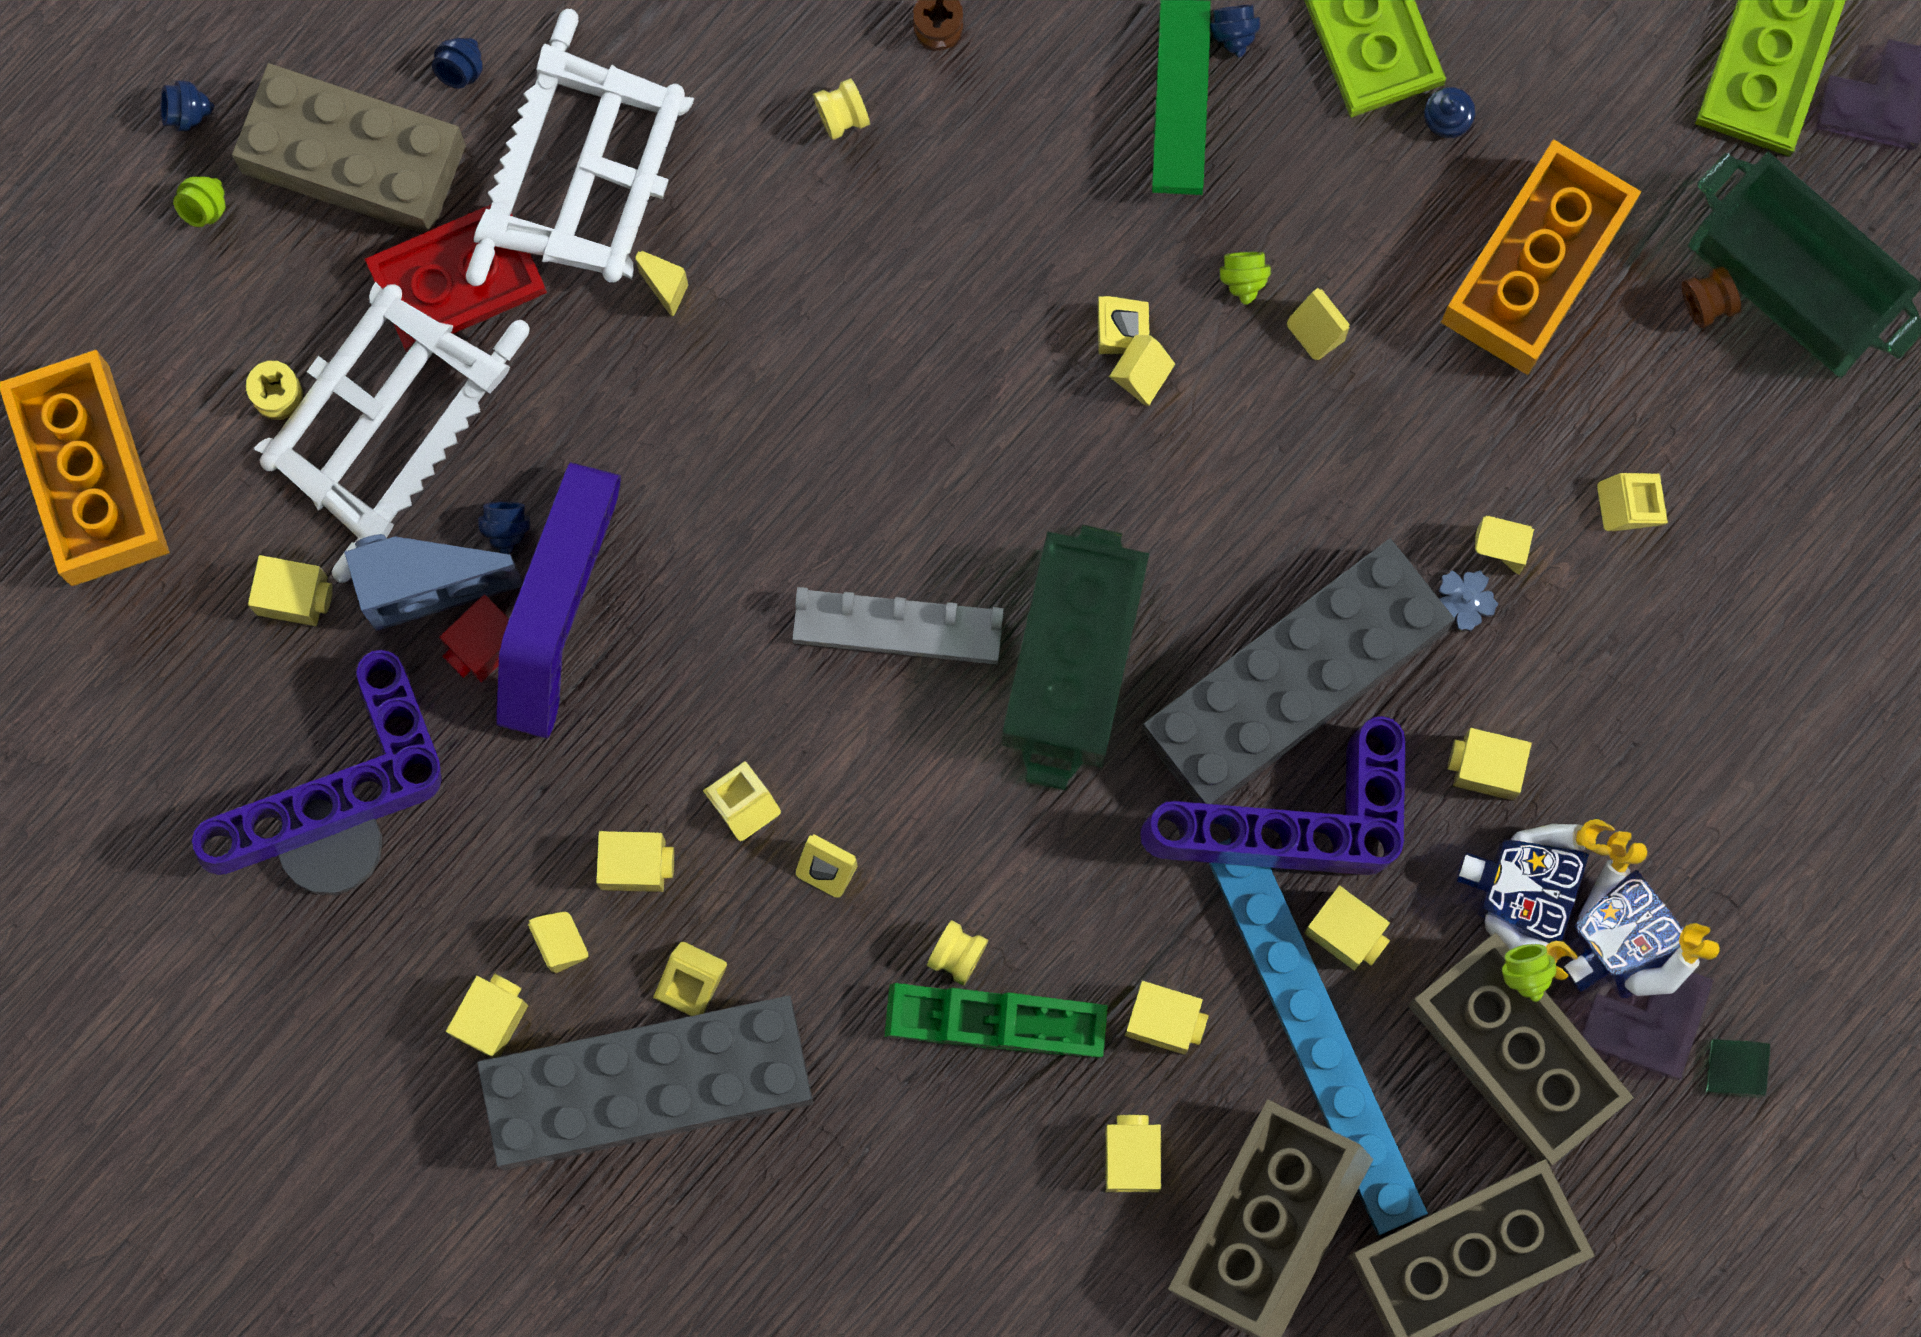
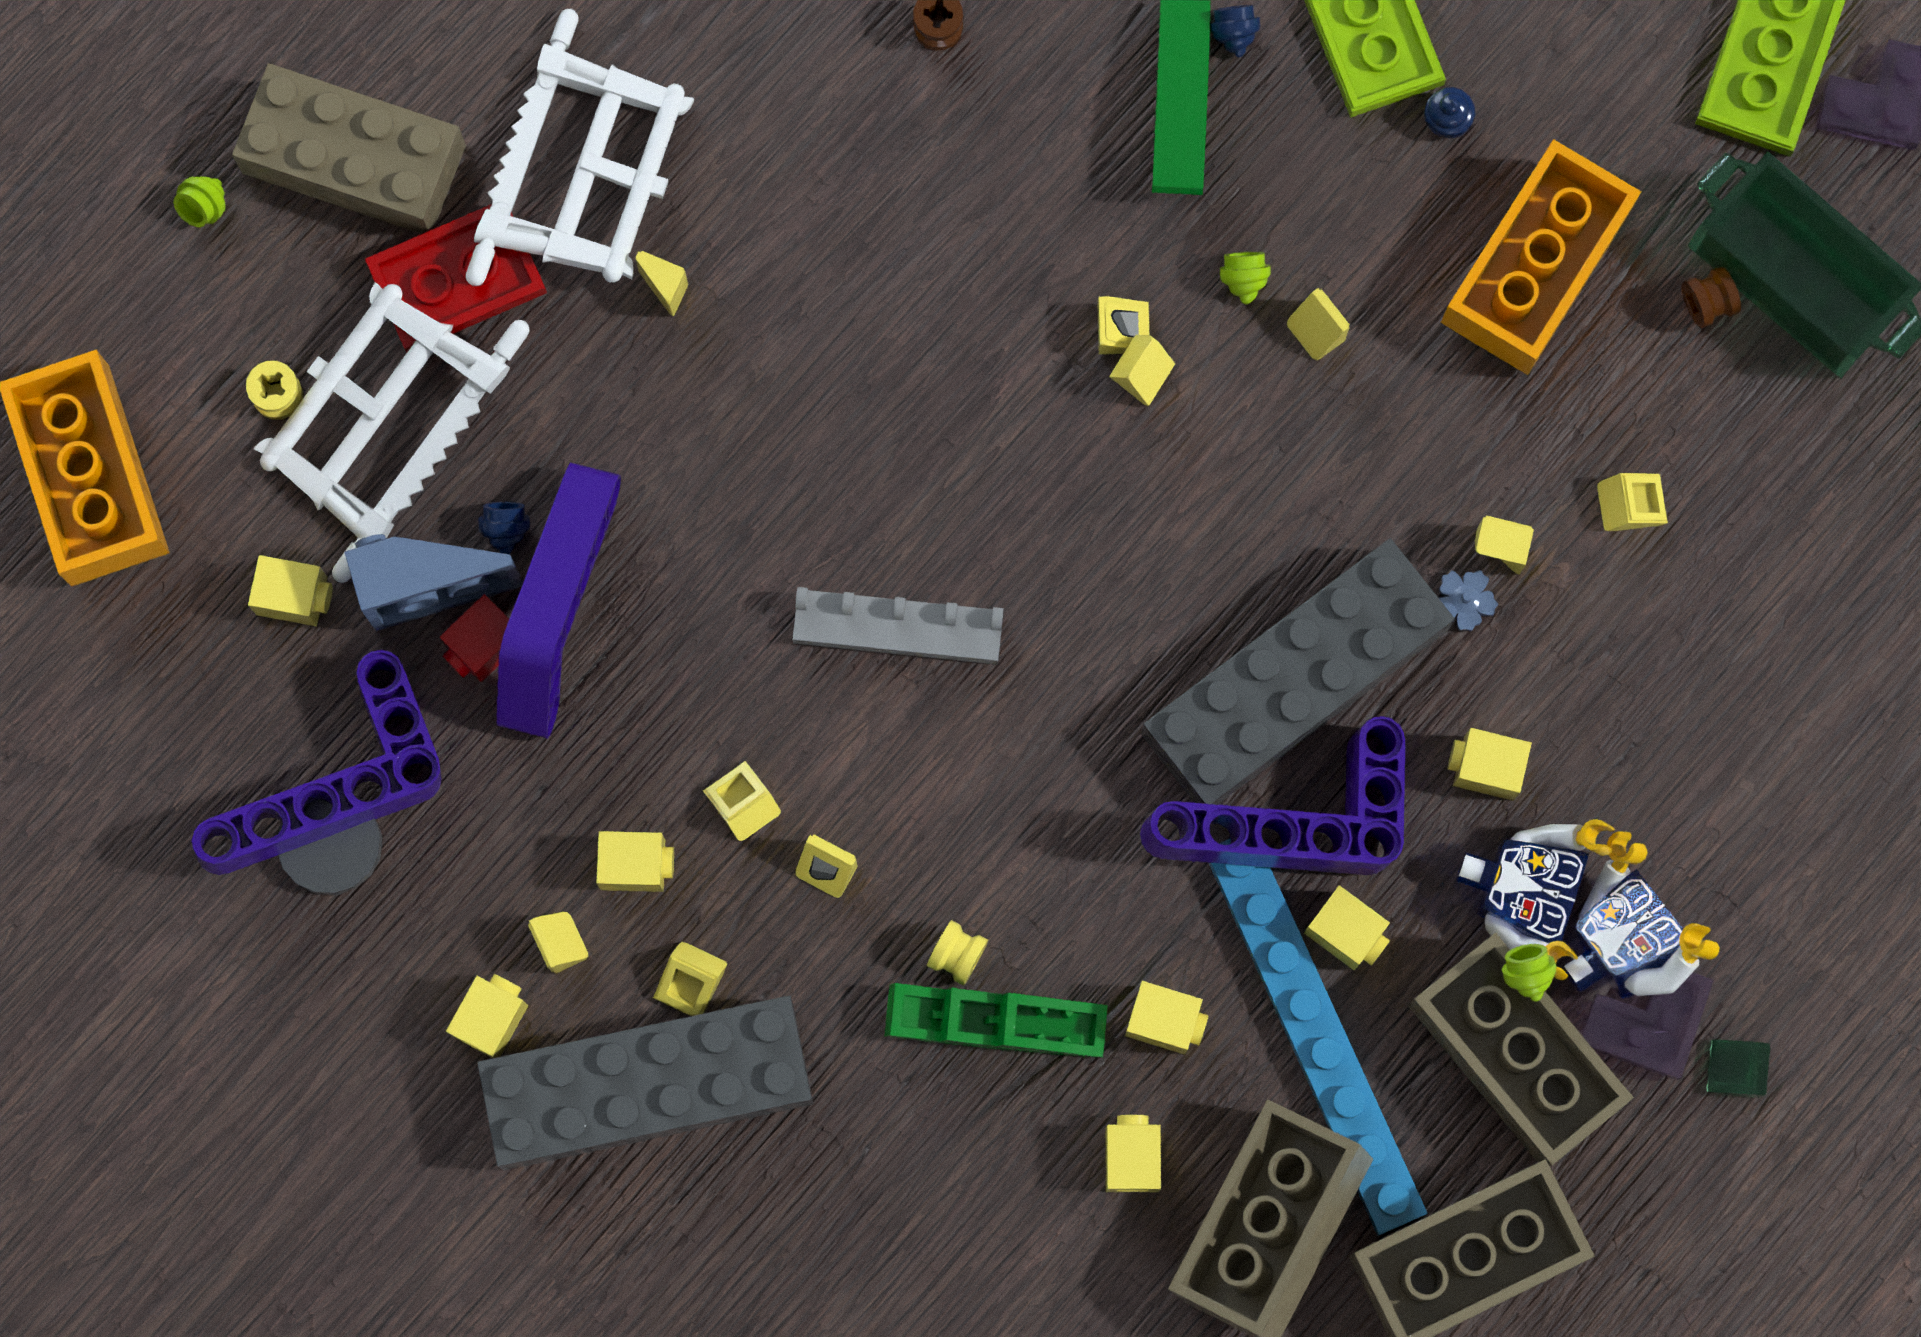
(183, 105): dark blue plate -> none
(457, 62): dark blue plate -> none
(841, 109): light yellow wheel -> none
(1074, 652): clear green container -> none

